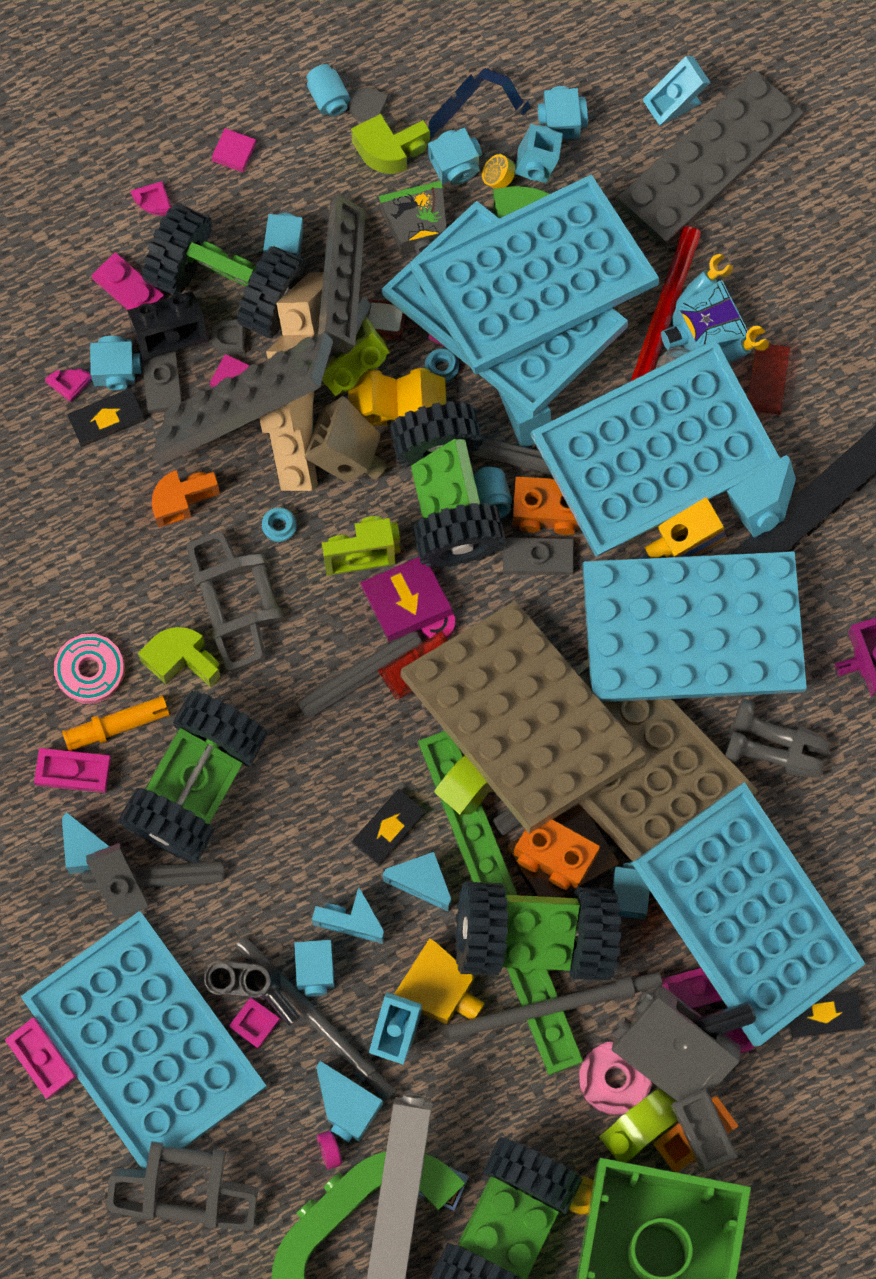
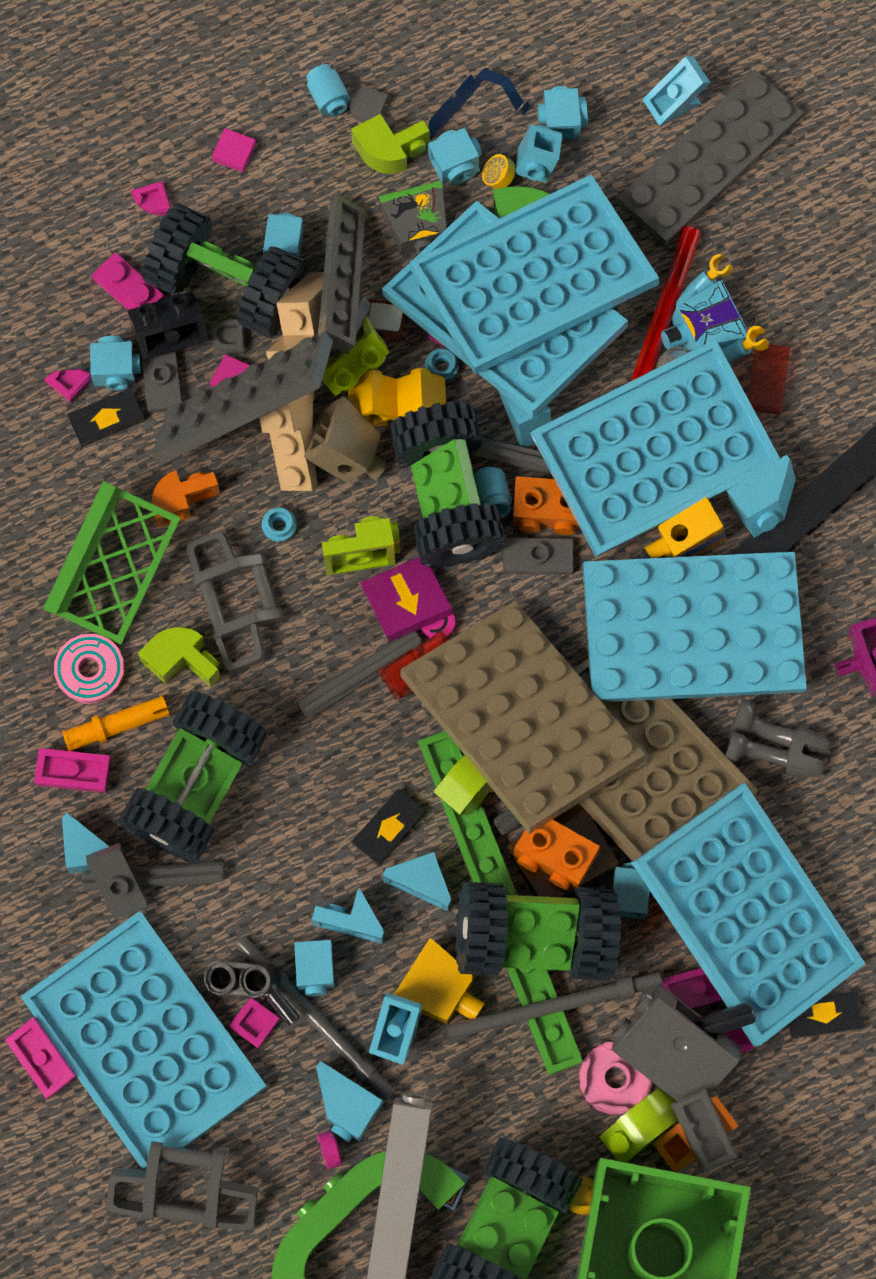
(84, 548): none -> bright green fence

